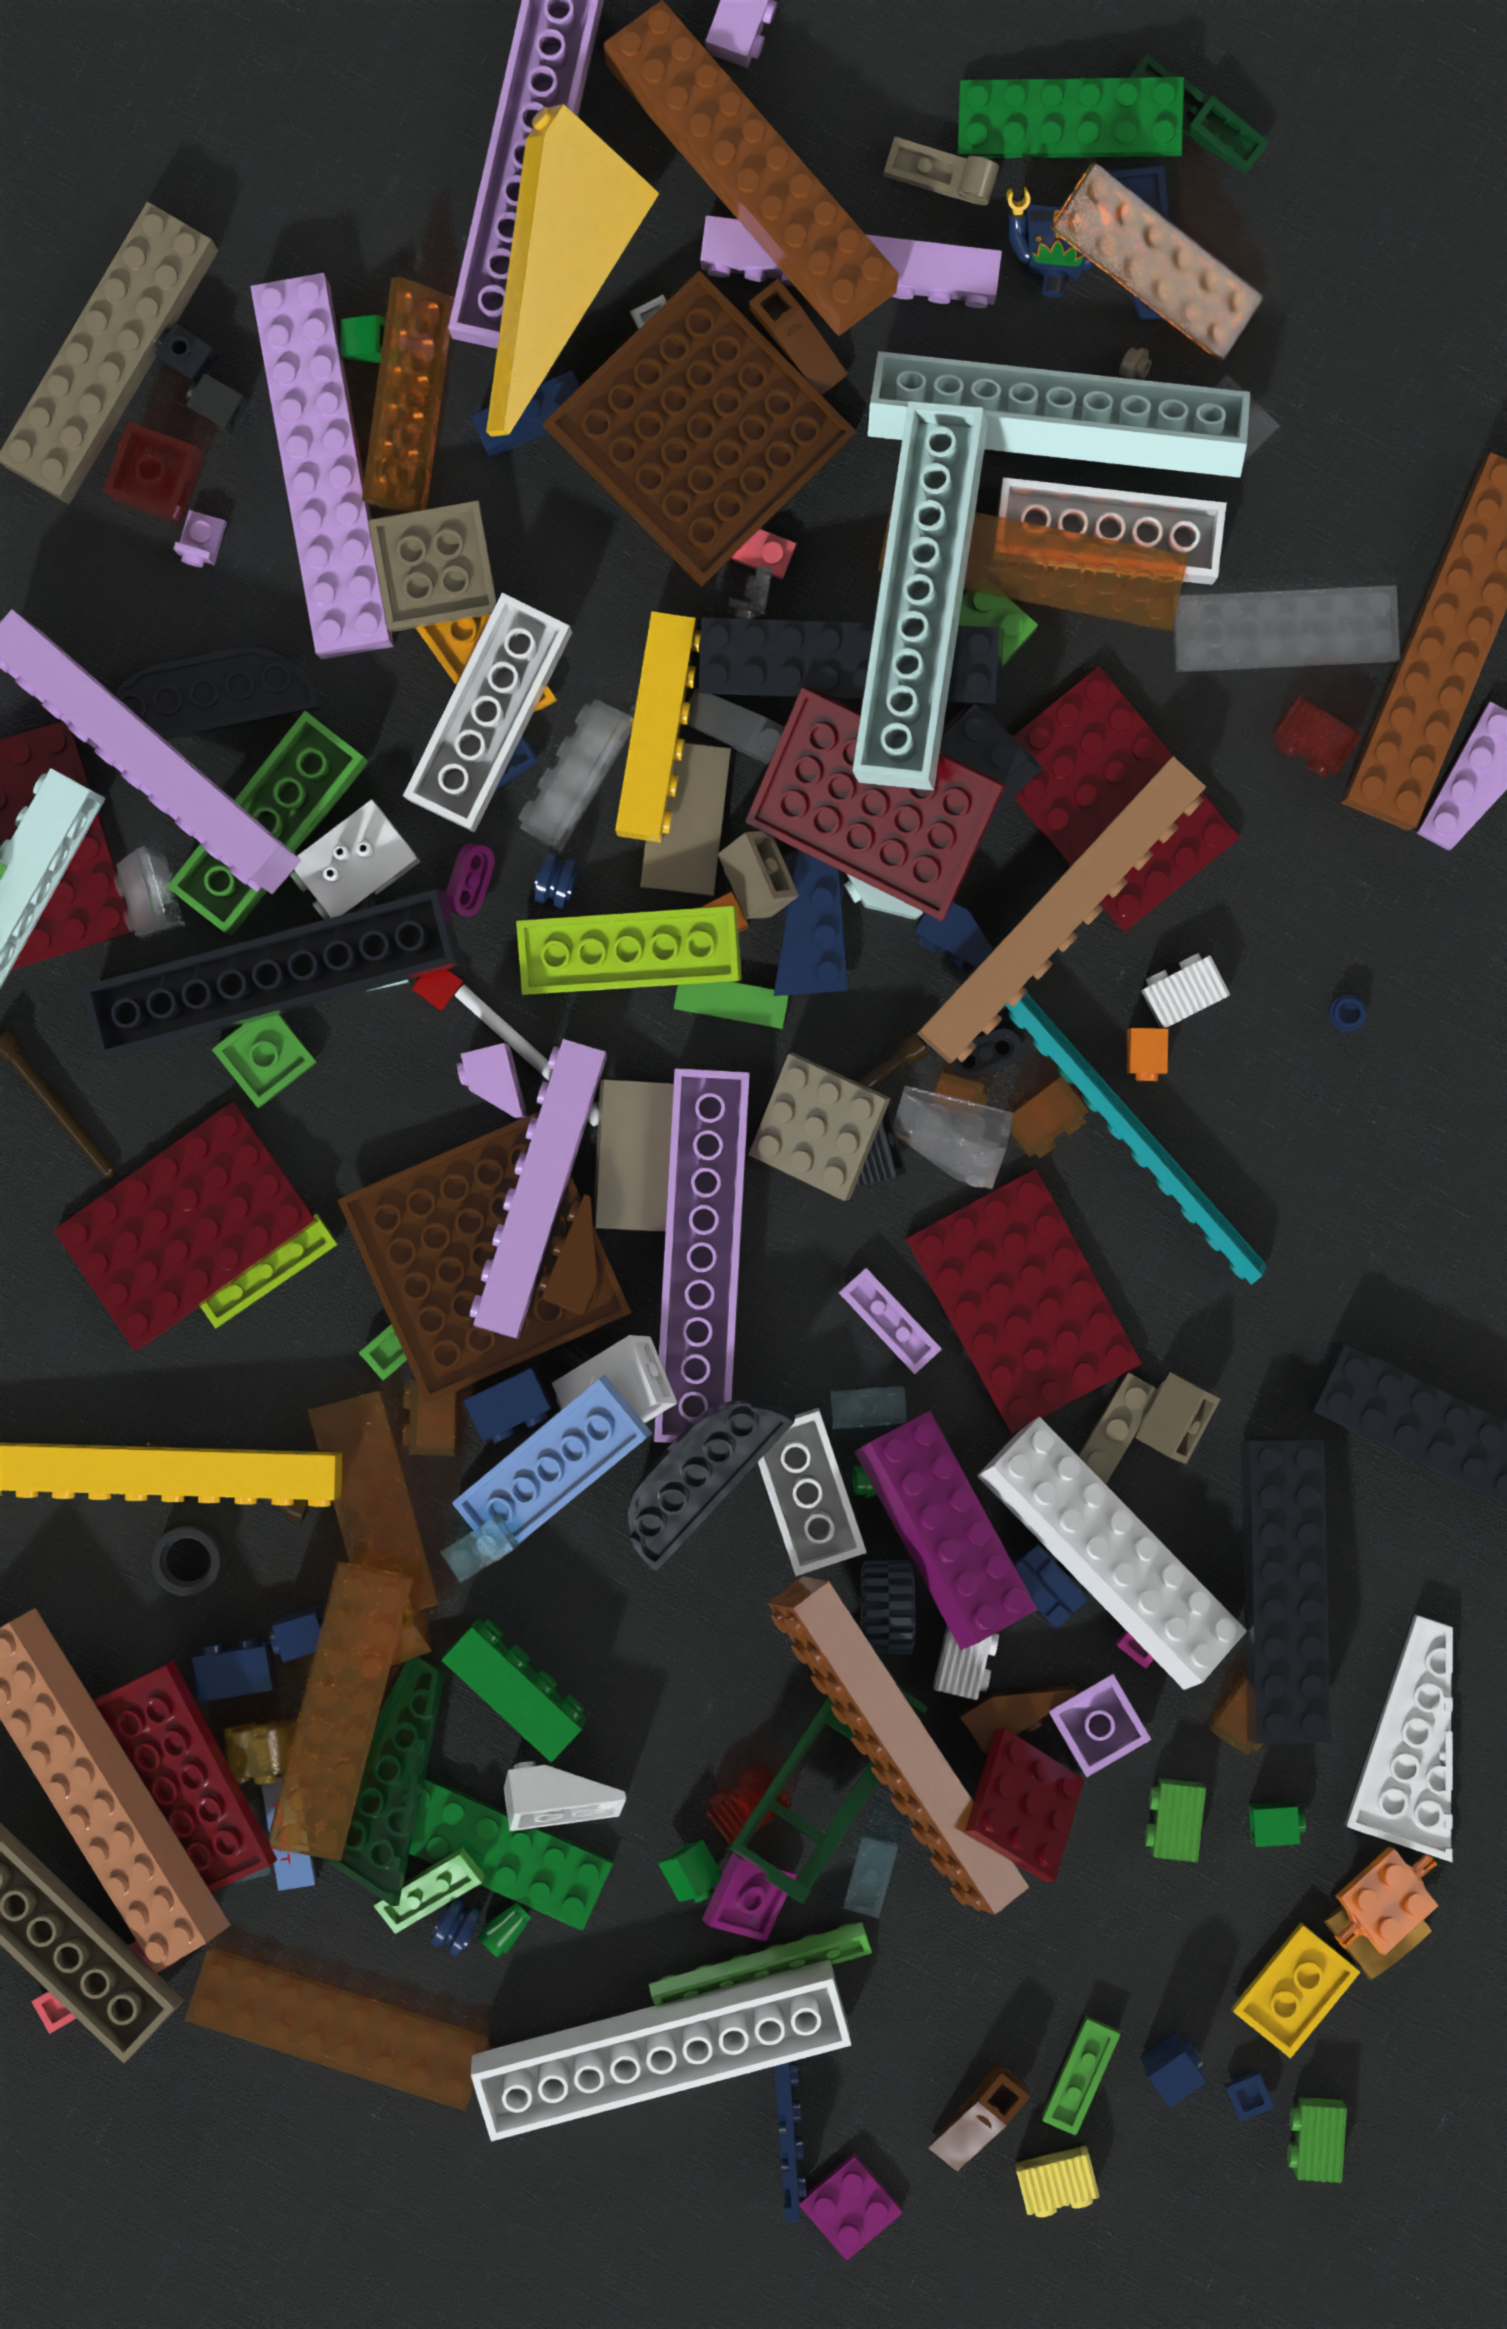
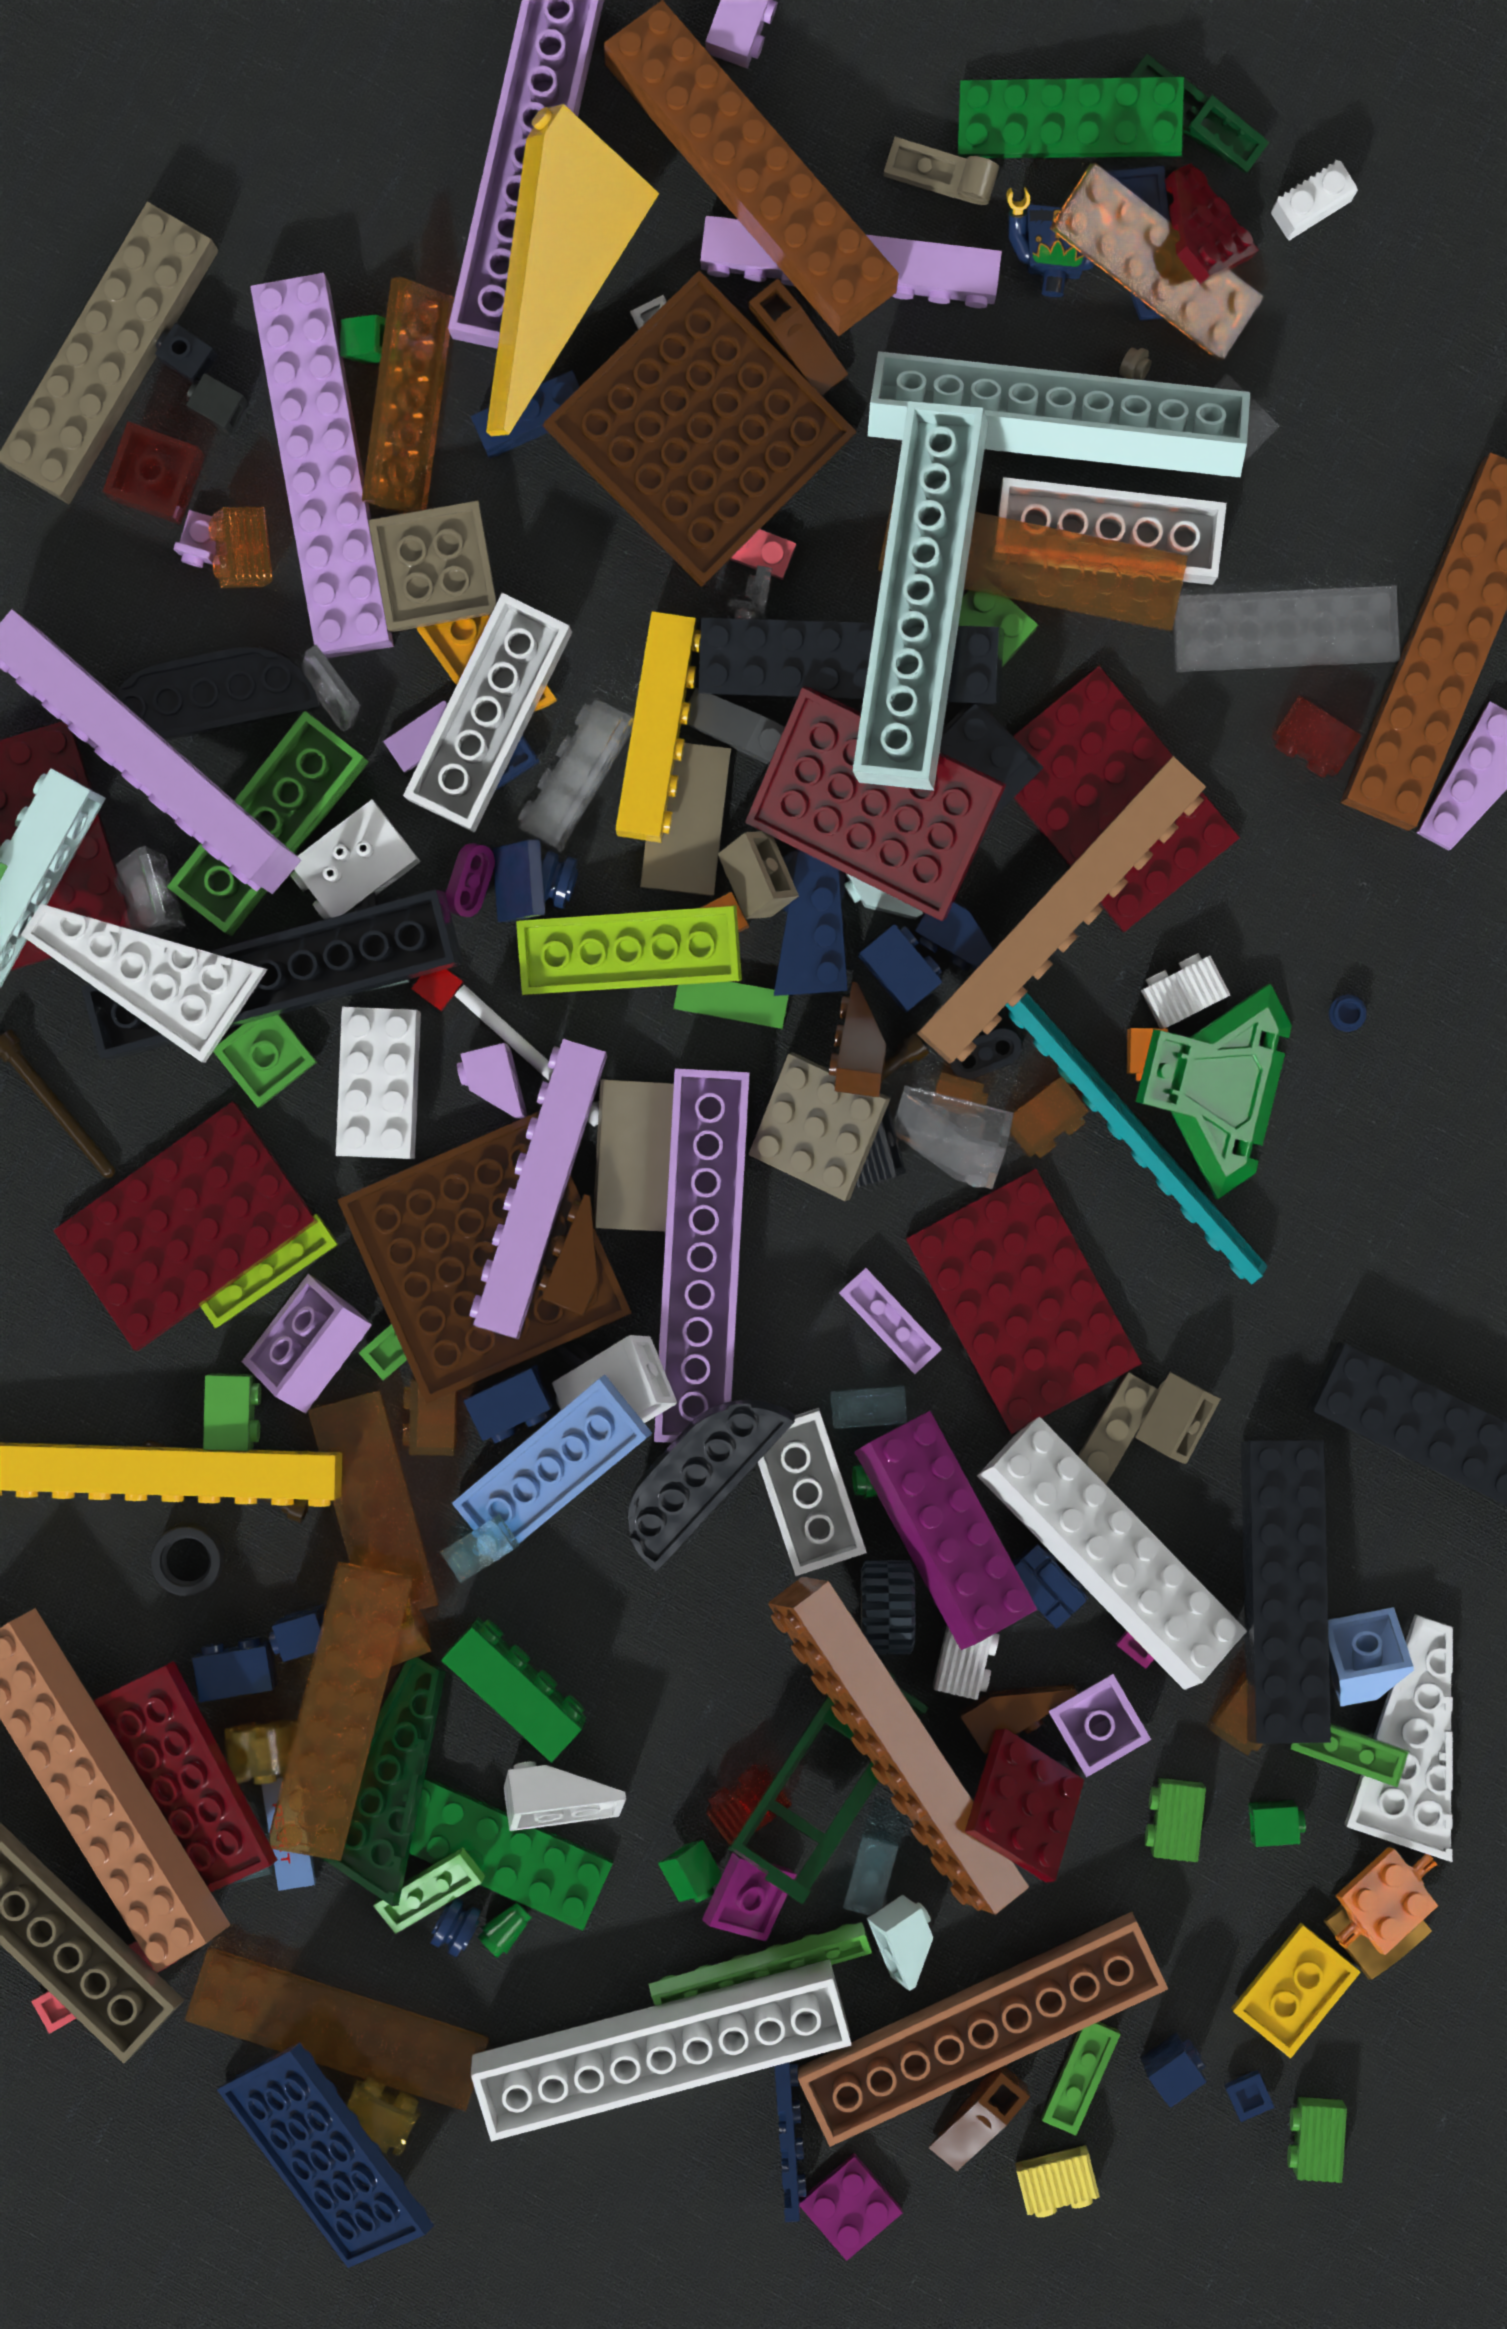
(166, 984): none -> white wing
(230, 1412): none -> bright green brick
(241, 547): none -> clear orange brick
(306, 1344): none -> lavender slope
(325, 2156): none -> dark blue plate
(330, 688): none -> clear tile
(378, 1082): none -> white brick
(383, 2115): none -> clear yellow brick
(411, 741): none -> lavender tile
(519, 881): none -> dark blue tile
(862, 1048): none -> reddish brown slope
(901, 968): none -> dark blue brick
(902, 1938): none -> light aqua slope
(981, 2029): none -> nougat brick
(1208, 233): none -> dark red plate
(1220, 1085): none -> green plate
(1314, 200): none -> white brick
(1359, 1755): none -> bright green tile
(1367, 1655): none -> light blue slope

